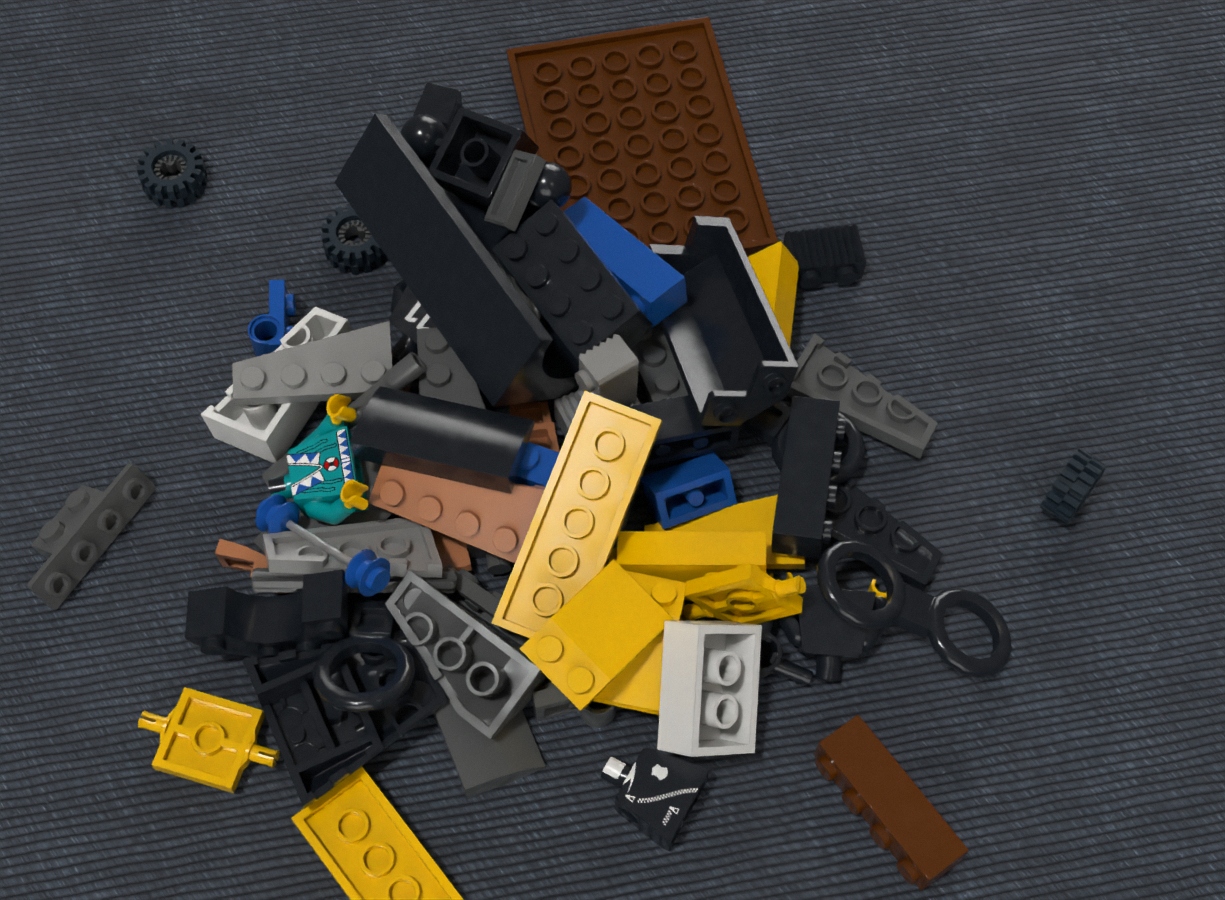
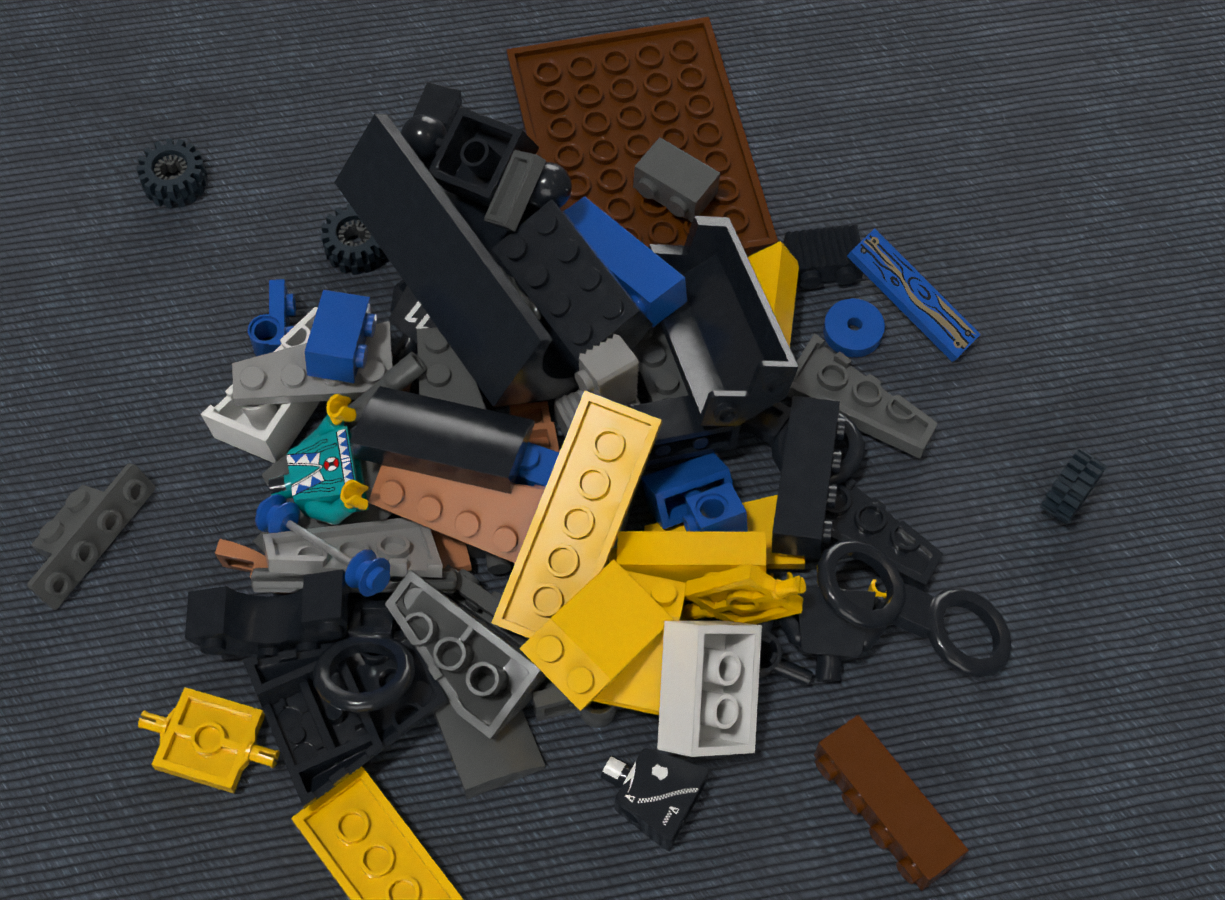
(339, 336): none -> blue brick
(675, 180): none -> dark grey brick
(716, 511): none -> blue brick
(853, 342): none -> blue piece
(913, 295): none -> blue tile

